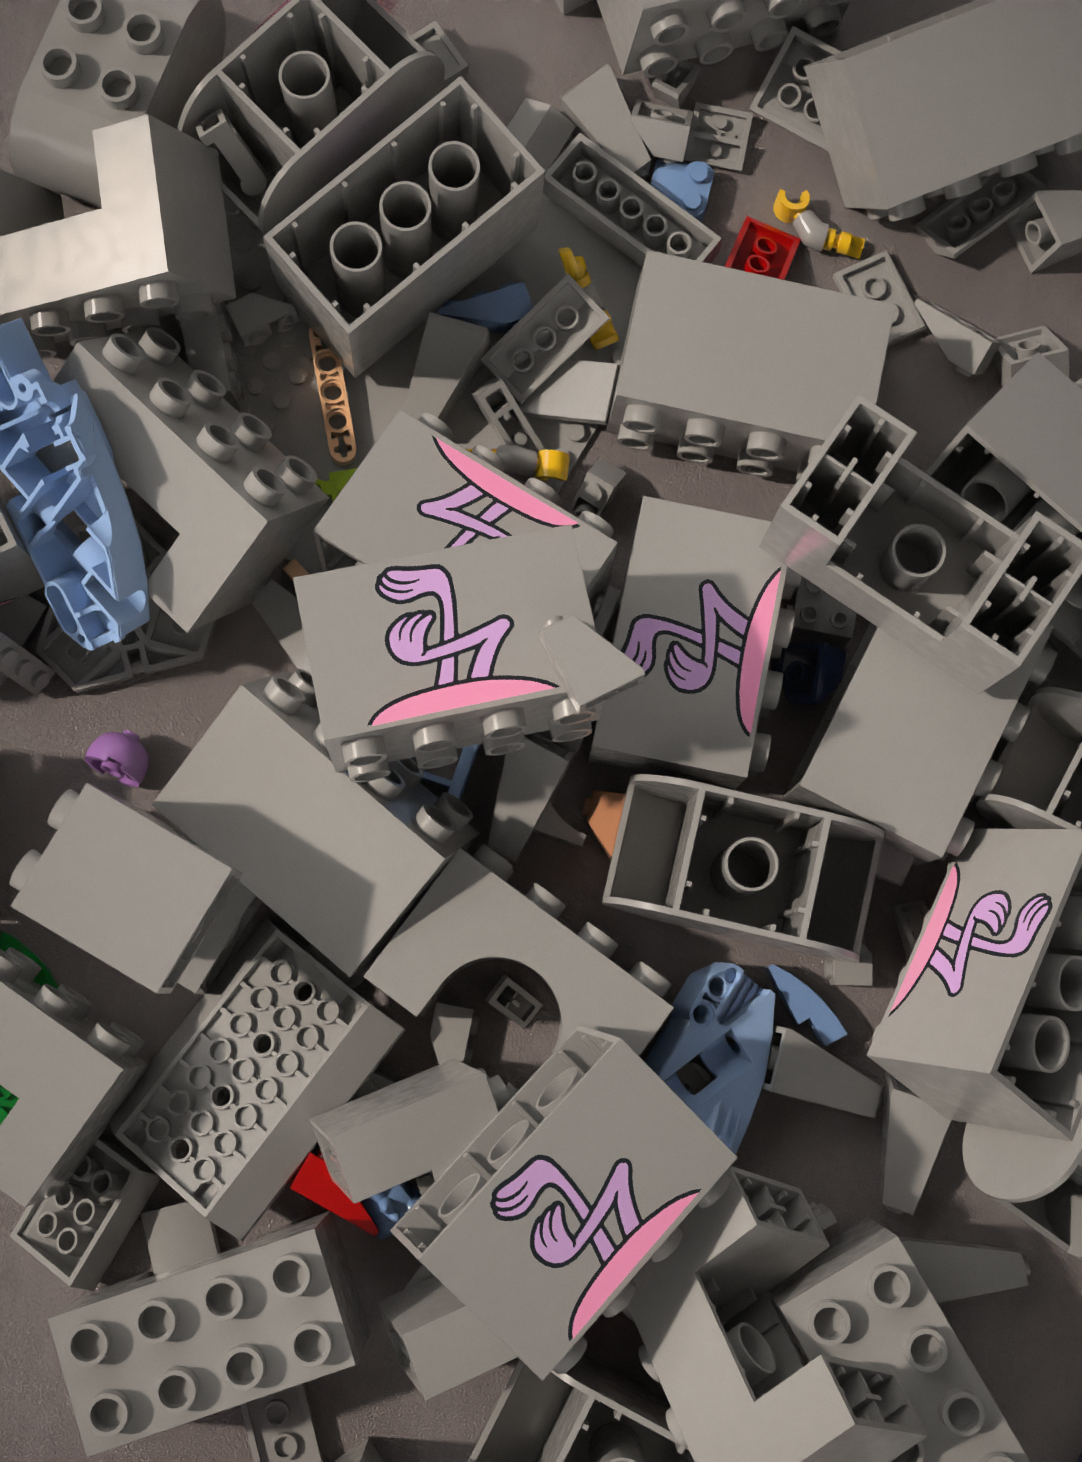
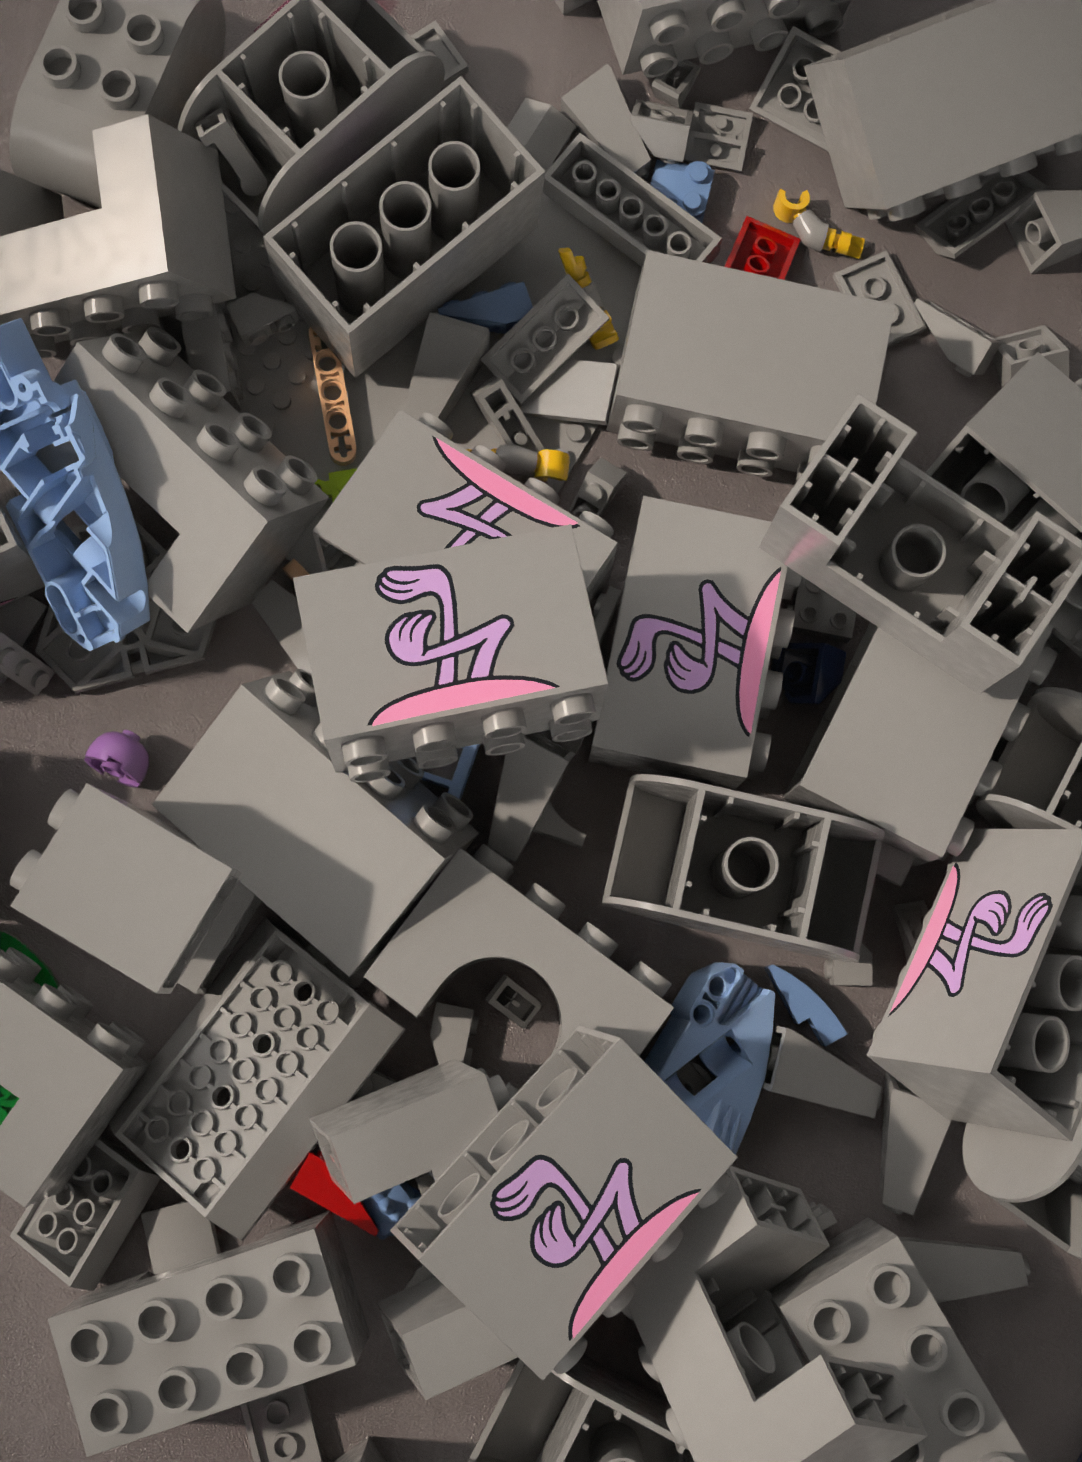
(587, 663): light grey slope -> none
(604, 817): nougat slope -> none

